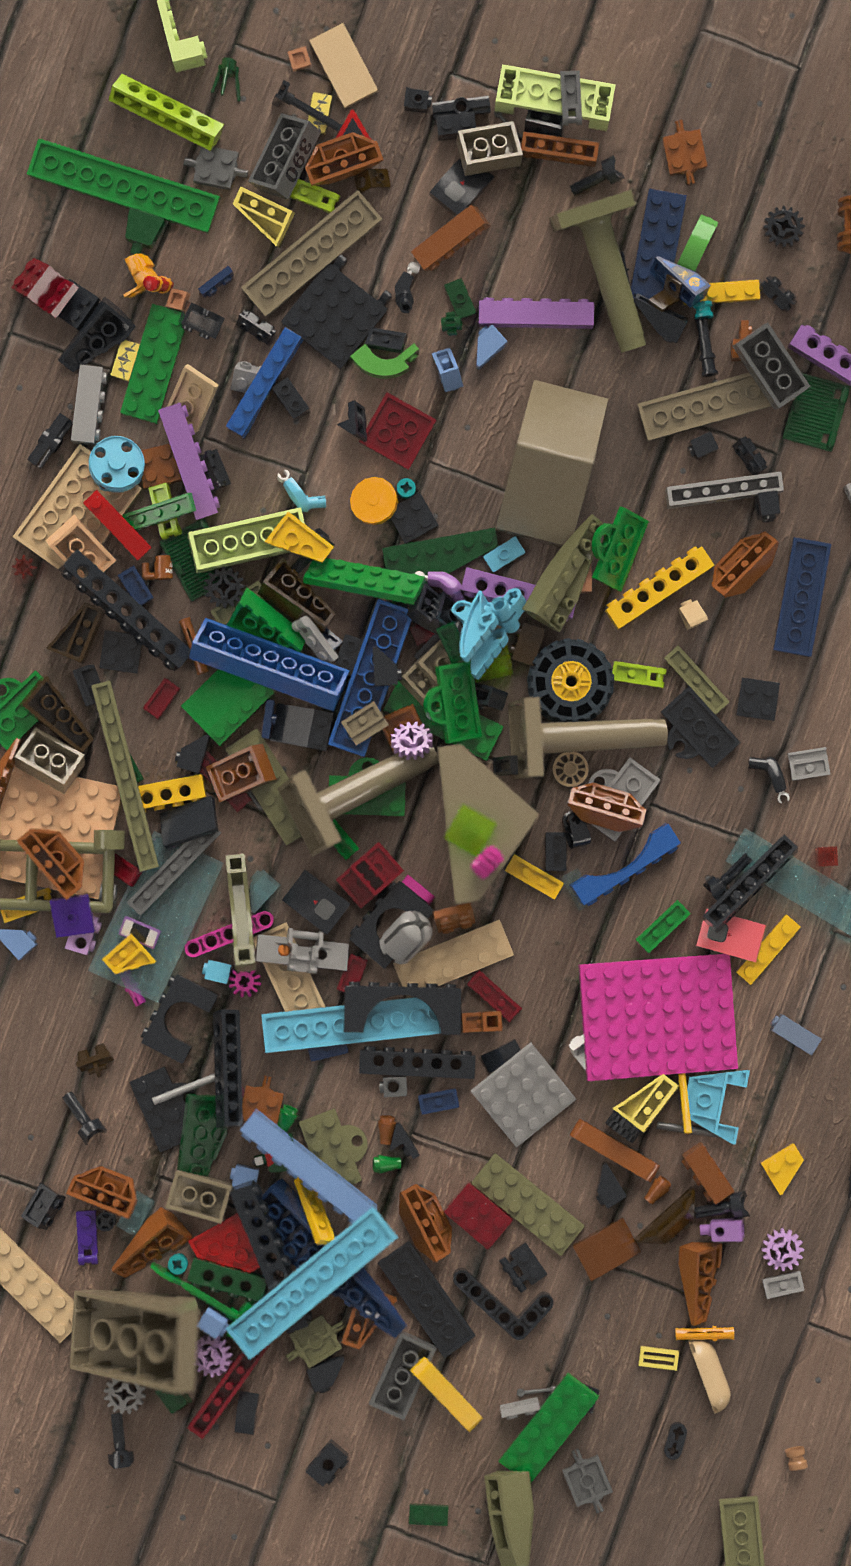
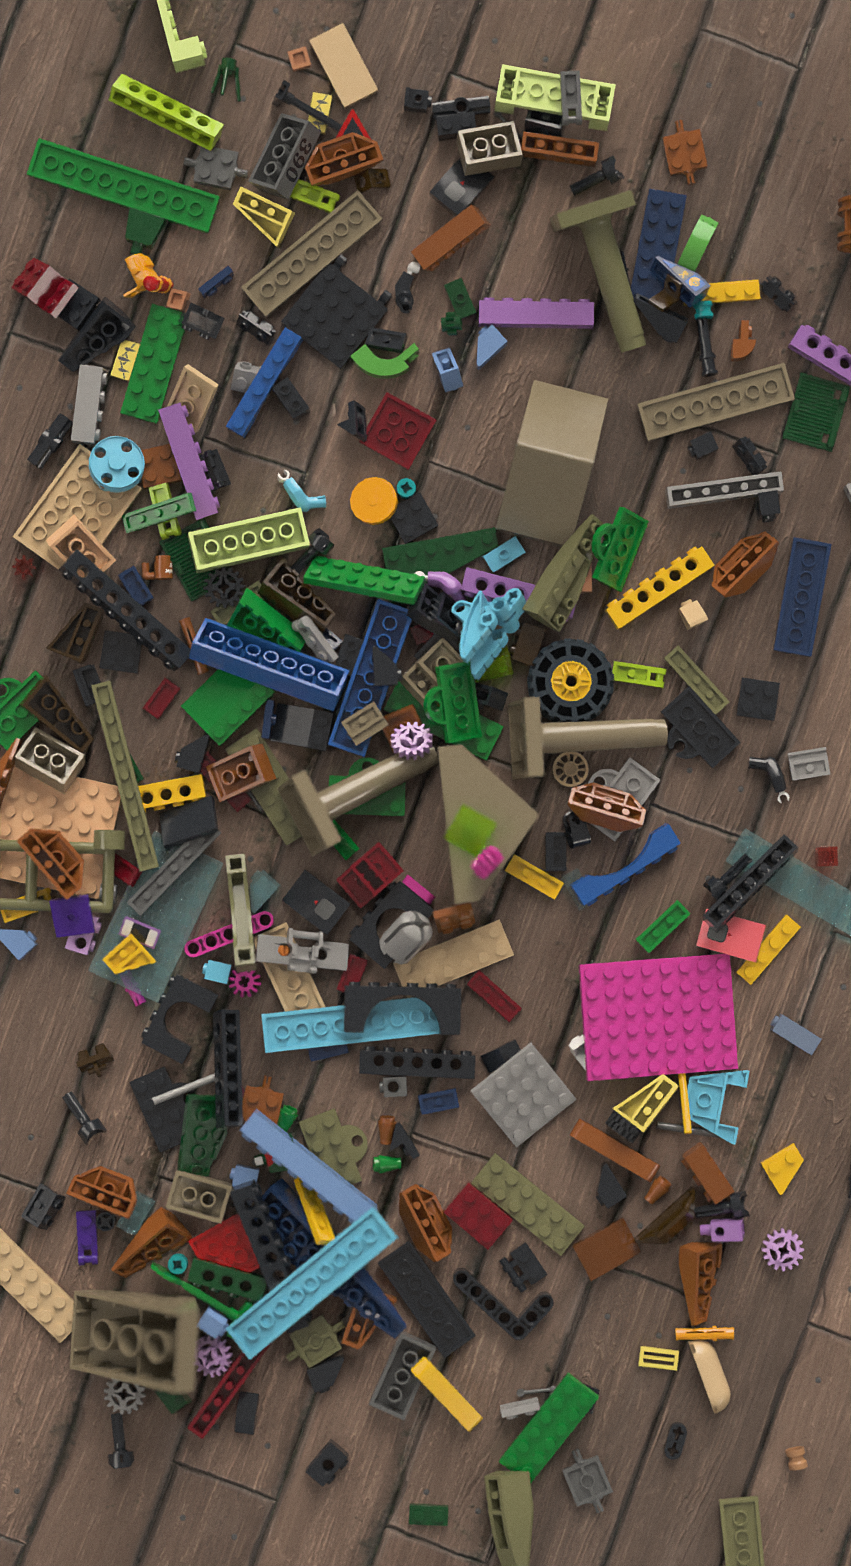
(117, 525): red slope -> none
(299, 539): yellow wing -> none
(450, 639): dark green plate -> none
(481, 1021): dark orange brick -> none
(505, 765): black plate -> none
(771, 366): dark grey brick -> none
(783, 1284): light grey plate -> none
(790, 230): black gear -> none

